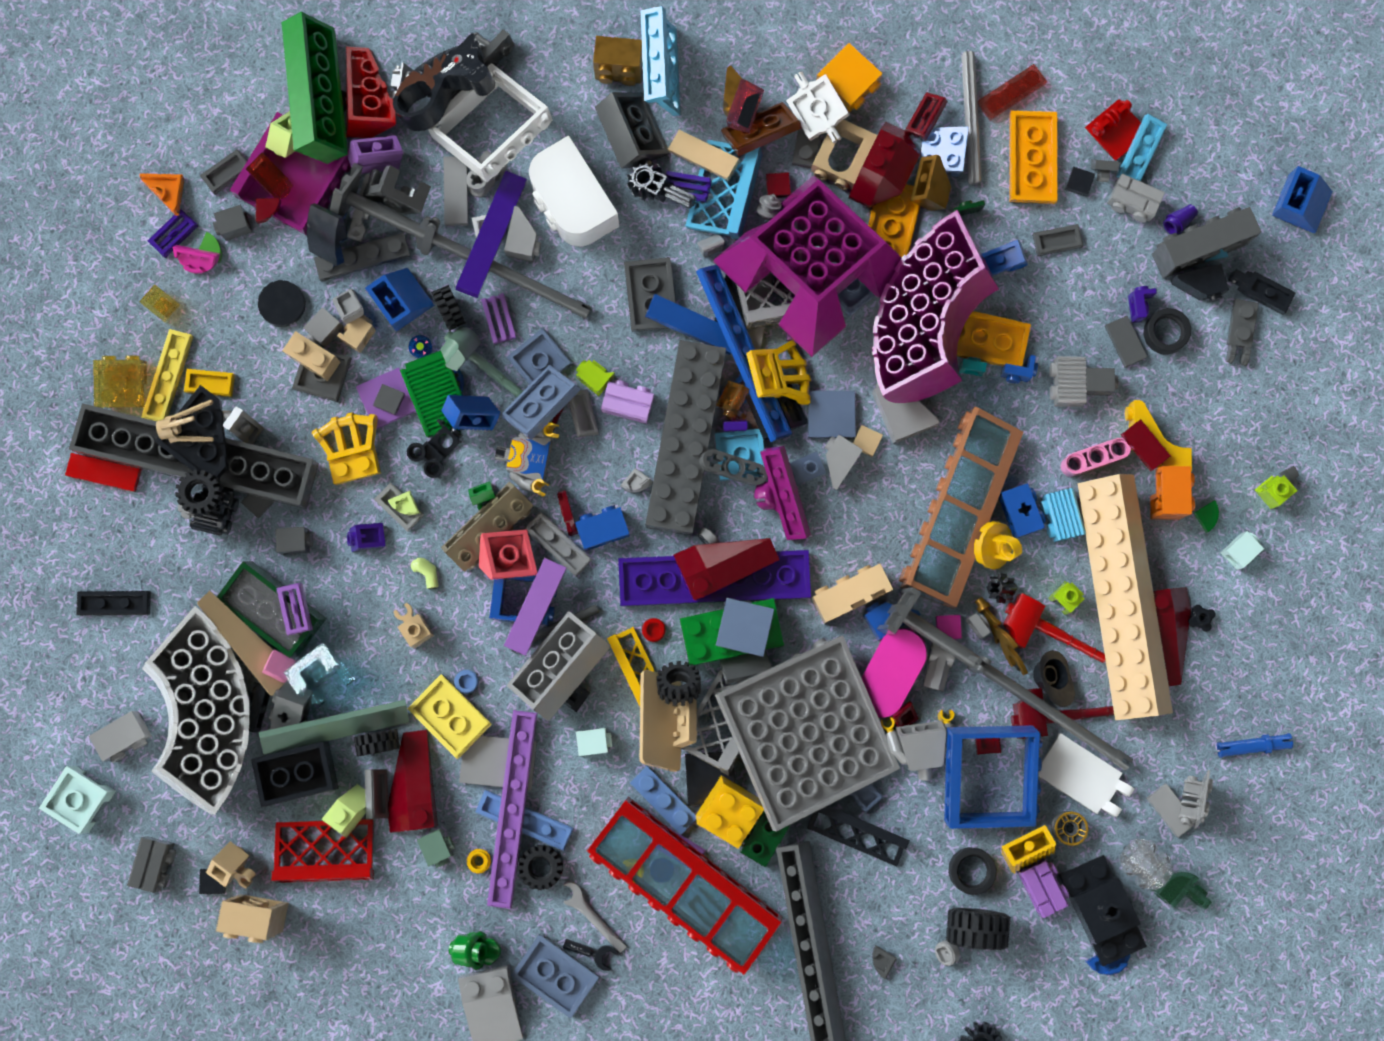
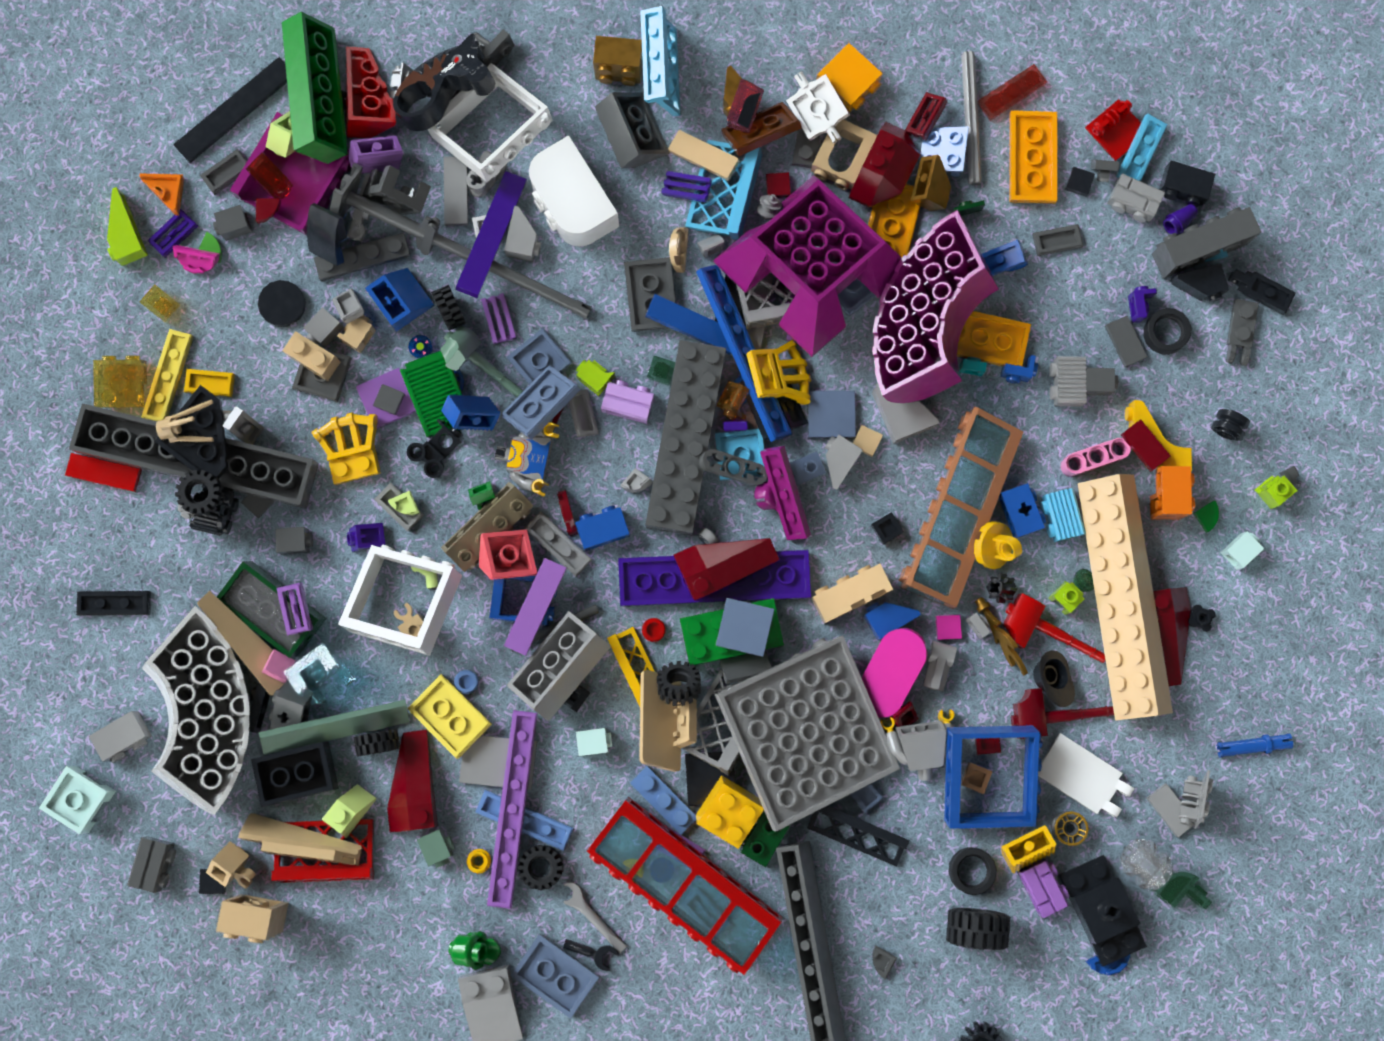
(123, 233): none -> lime slope
(233, 110): none -> black tile
(297, 842): none -> tan wedge
(376, 794): dark grey tile -> none
(436, 613): none -> white window
(658, 186): black gear -> none
(661, 370): none -> clear green plate
(678, 248): none -> tan tile
(887, 528): none -> black plate
(902, 613): dark grey piece -> none
(947, 953): light grey tile -> none
(976, 778): none -> medium nougat plate
(1083, 580): none -> clear green plate
(1186, 183): none -> black brick
(1230, 424): none -> black wheel
(1303, 199): blue slope -> none

